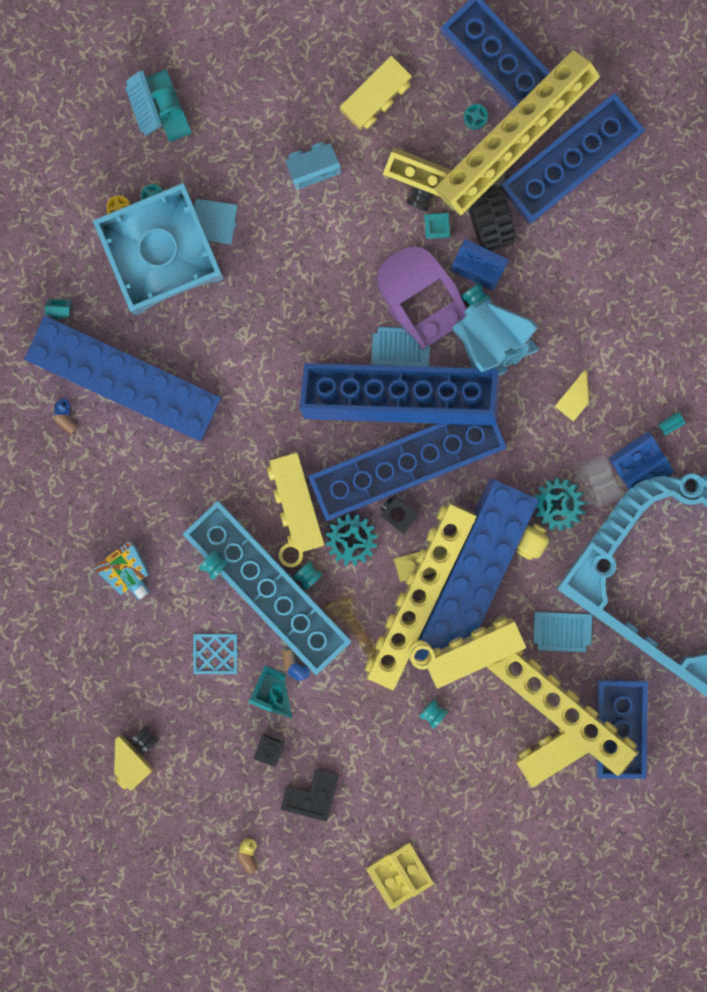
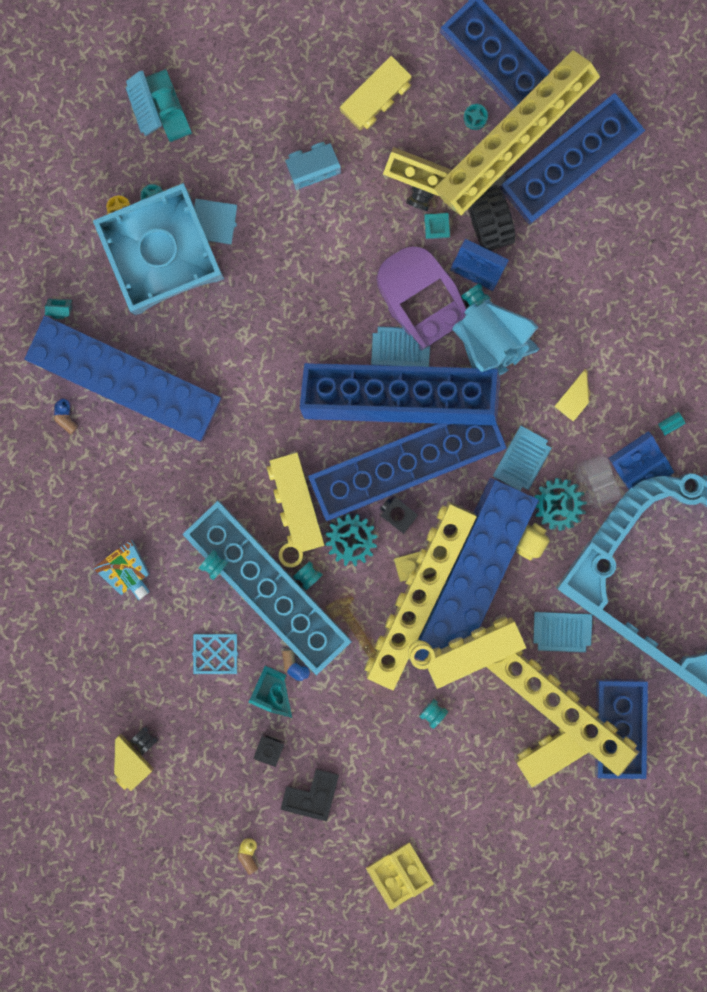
(522, 459): none -> medium azure window

